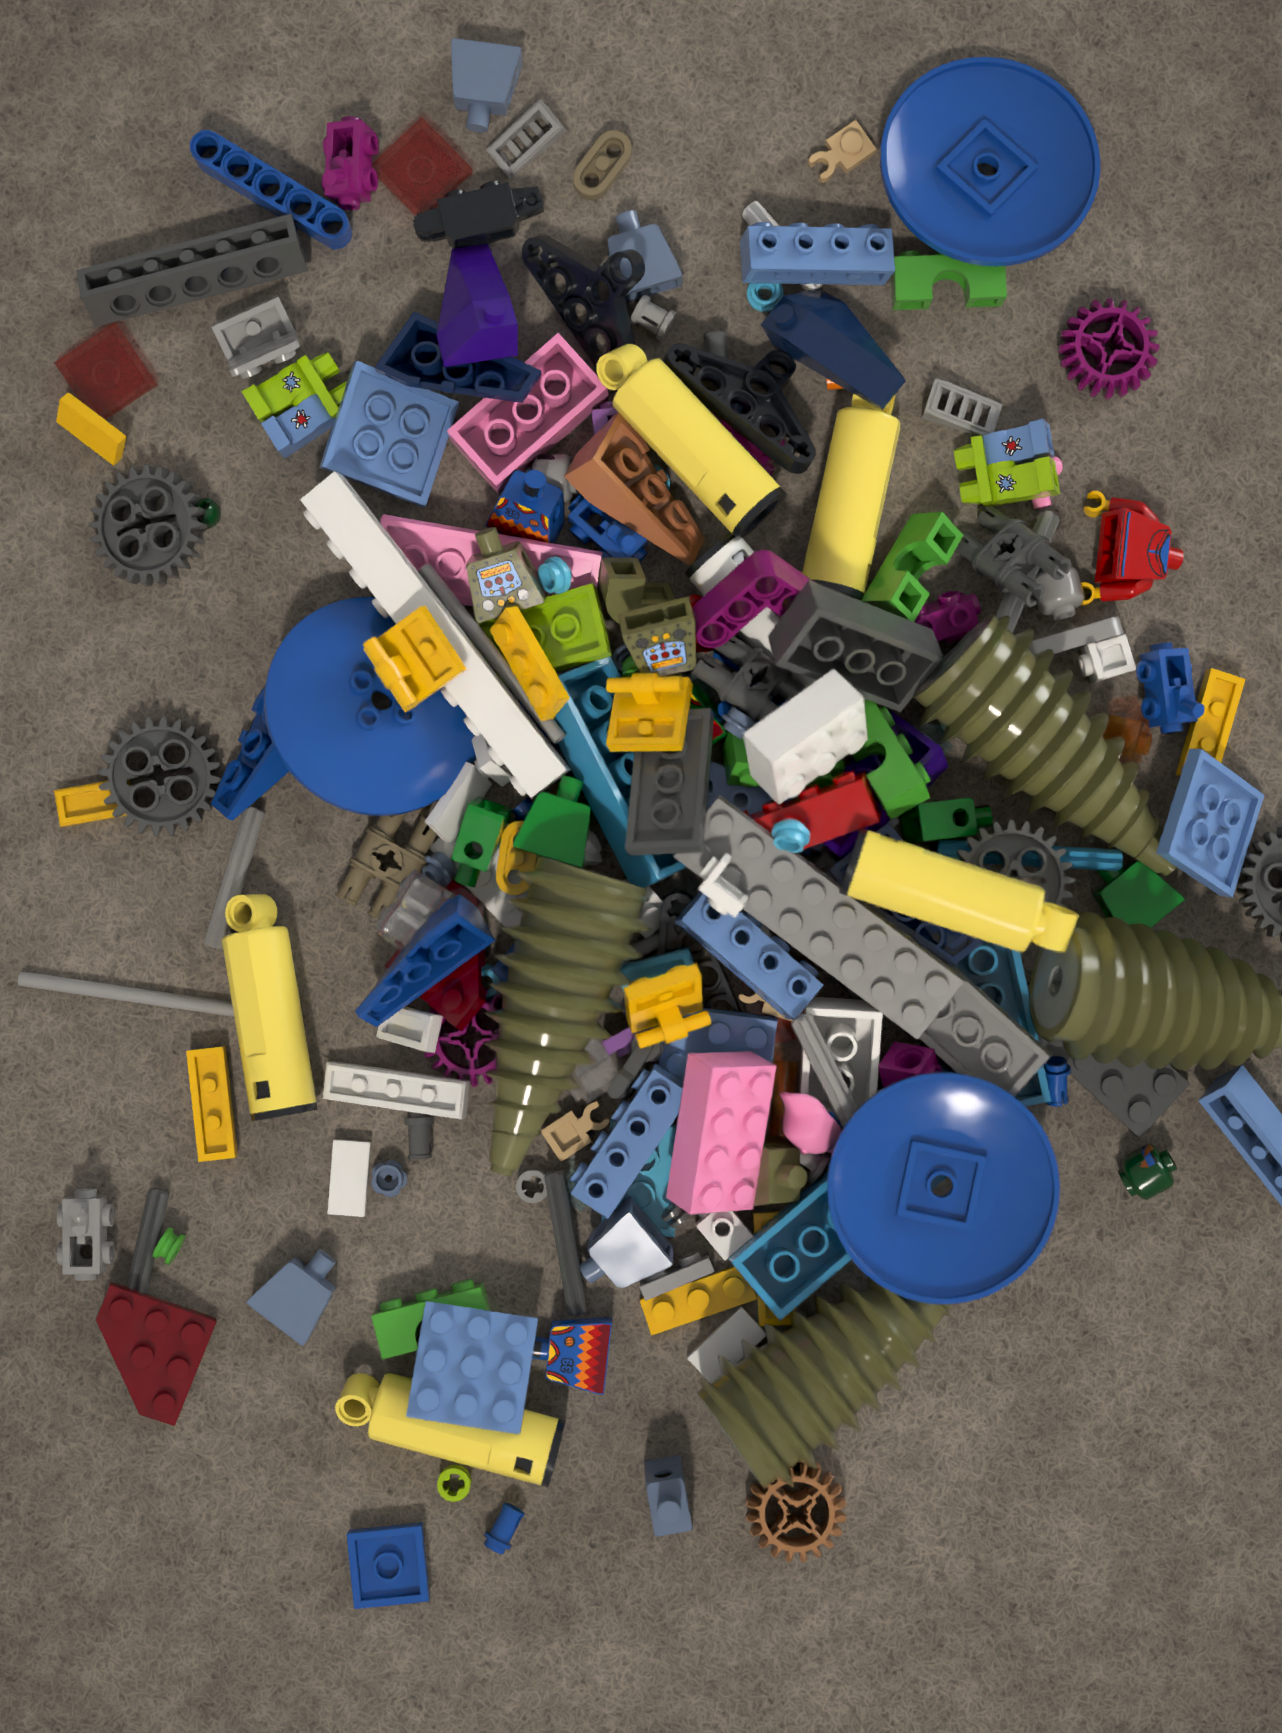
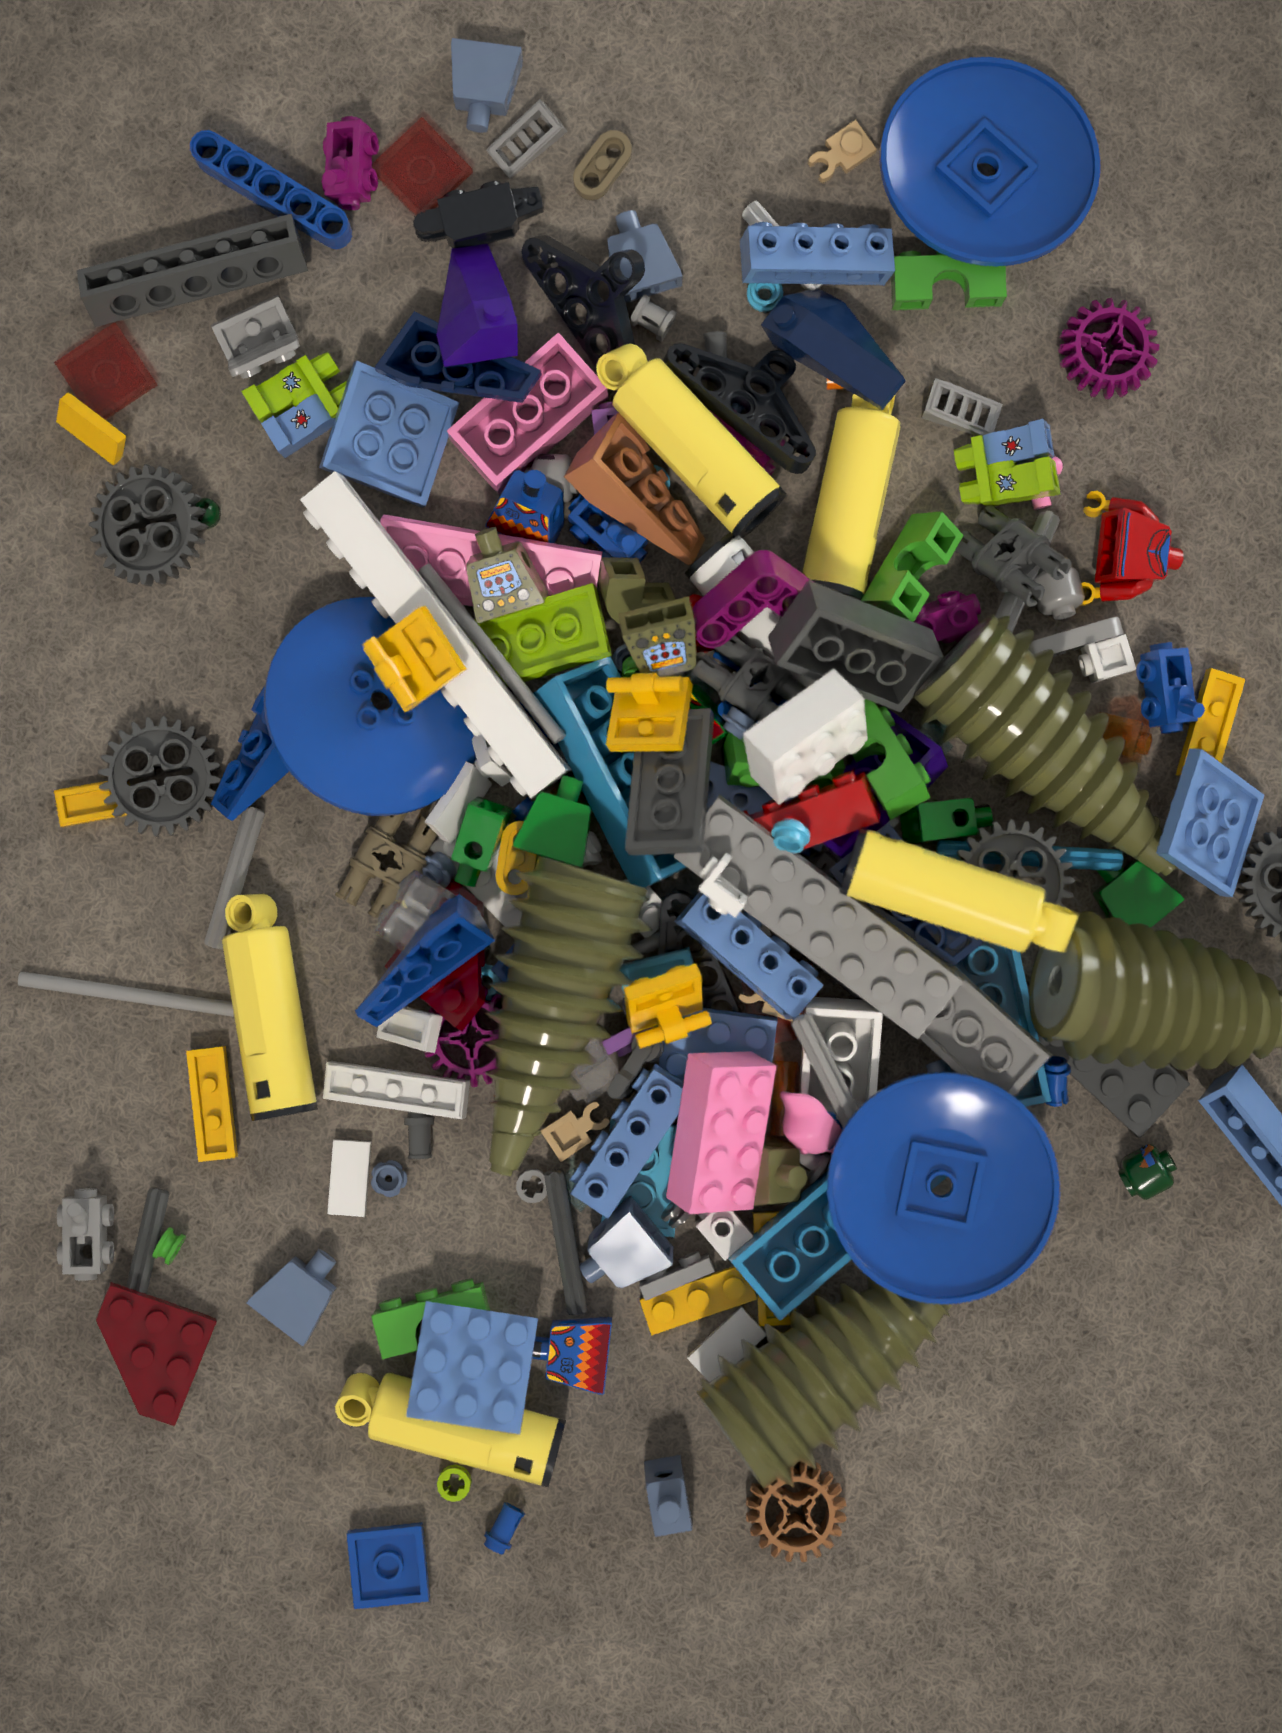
(529, 663): yellow plate -> none
(555, 575): medium azure plate -> none
(906, 1061): magenta brick -> none

